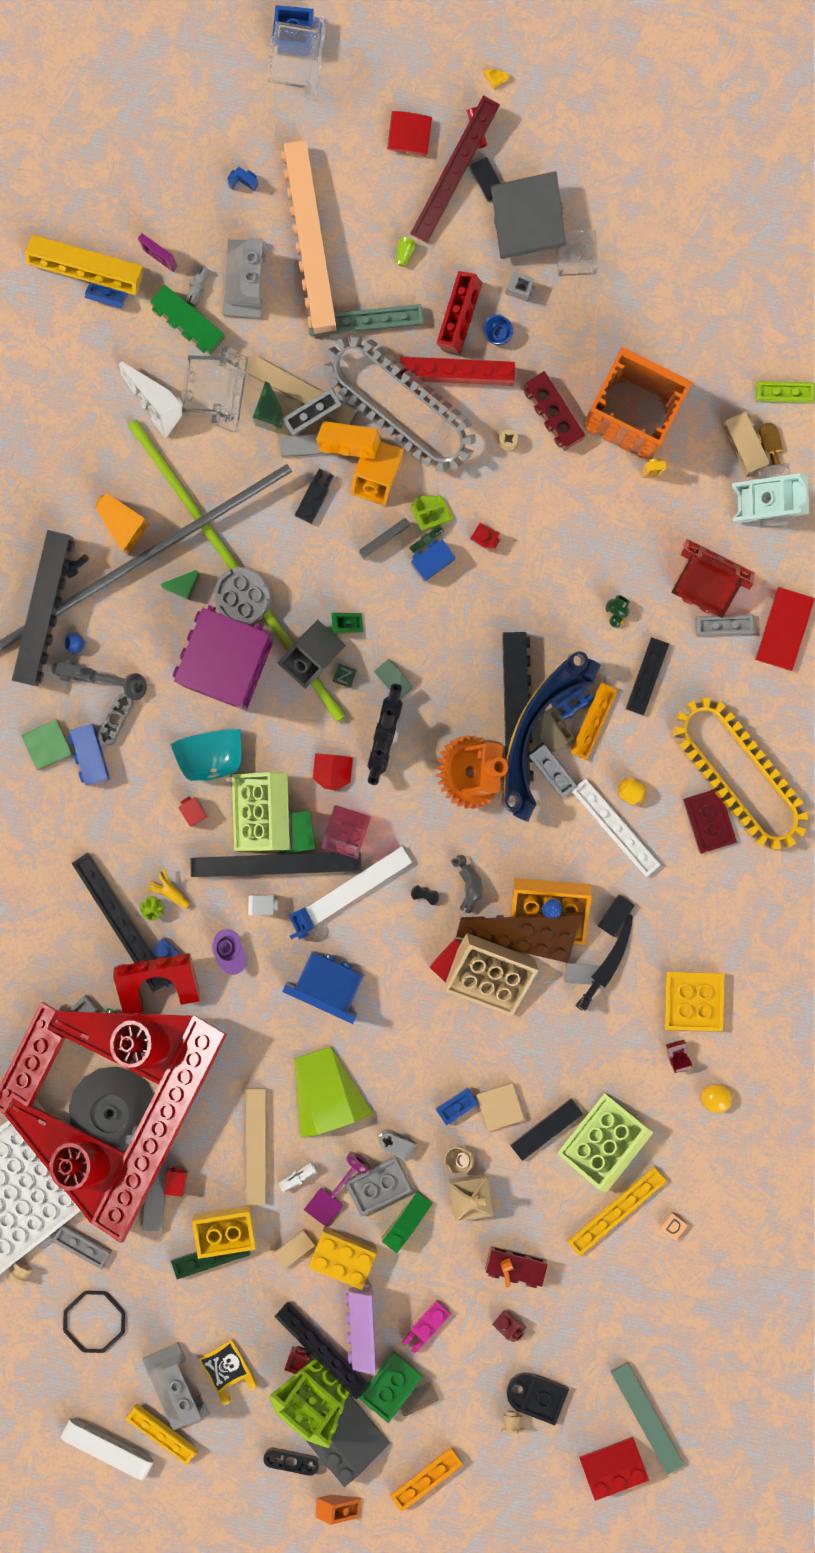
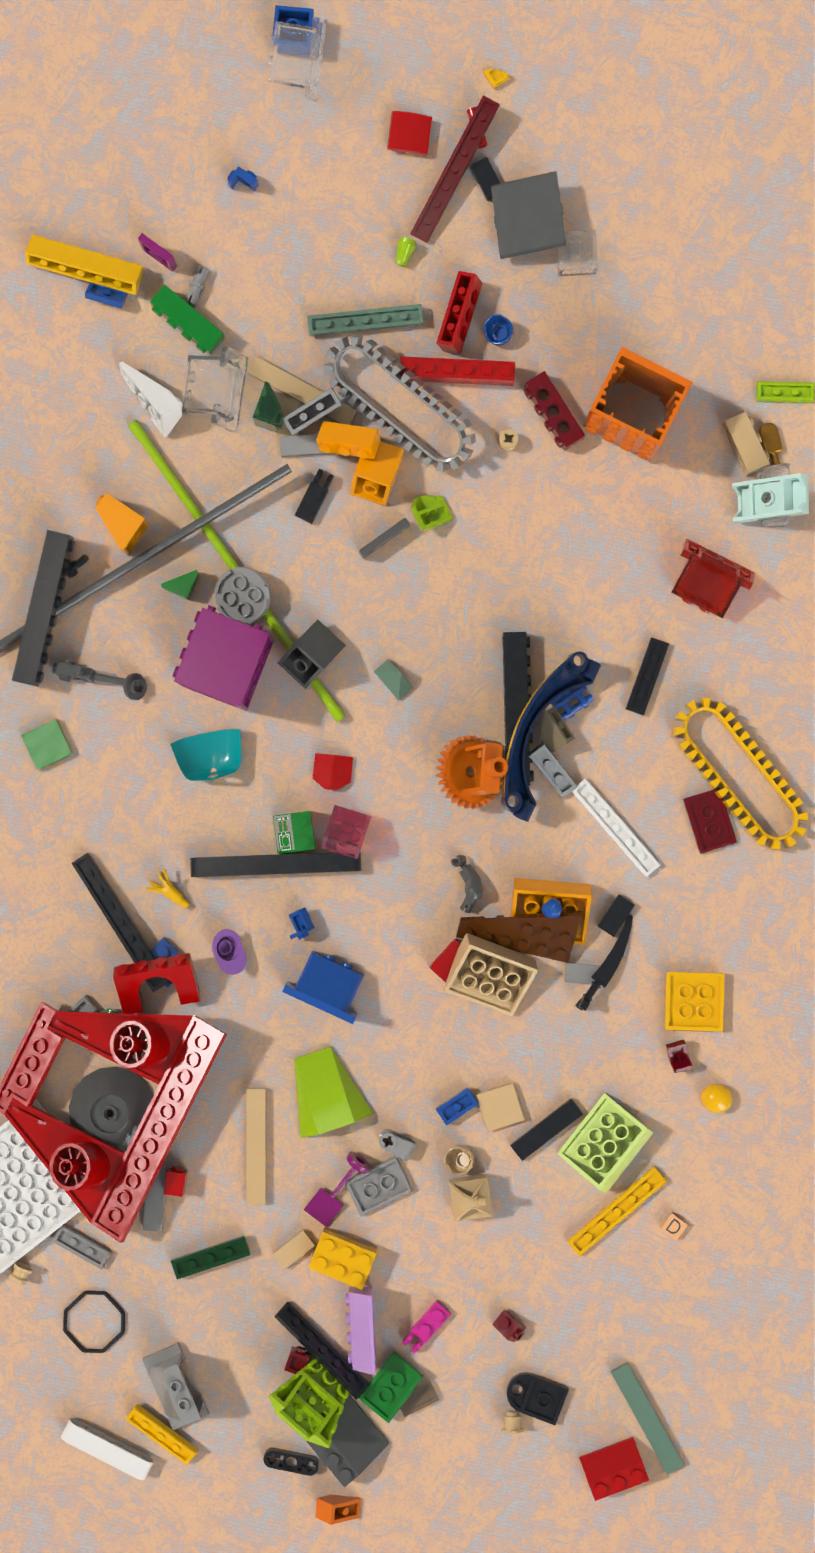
(74, 643): blue piece -> none
(89, 754): brick -> none
(103, 729): dark grey beam -> none
(151, 908): lime gear -> none
(192, 811): brick -> none
(224, 1231): yellow slope -> none
(225, 1368): flag -> none
(243, 278): light grey windscreen -> none
(260, 811): yellowish green slope -> none
(262, 904): white slope -> none
(297, 1177): white pin -> none
(310, 237): light nougat brick -> none
(344, 676): clear green tile -> none
(346, 623): green slope -> none
(358, 885): white tile -> none
(384, 734): black pin -> none
(406, 1222): green slope -> none
(426, 539): clear green bar -> none
(426, 1479): light orange plate -> none
(431, 896): black piece -> none
(432, 560): blue brick -> none
(485, 537): red bracket -> none
(506, 1266): orange hand -> none
(520, 280): light grey brick -> none
(525, 1267): dark red brick -> none
(593, 721): light orange plate -> none
(619, 608): dark green animal -> none
(631, 791): yellow head -> none
(653, 468): yellow plate -> none
(724, 626): light grey tile -> none
(784, 629): red tile -> none

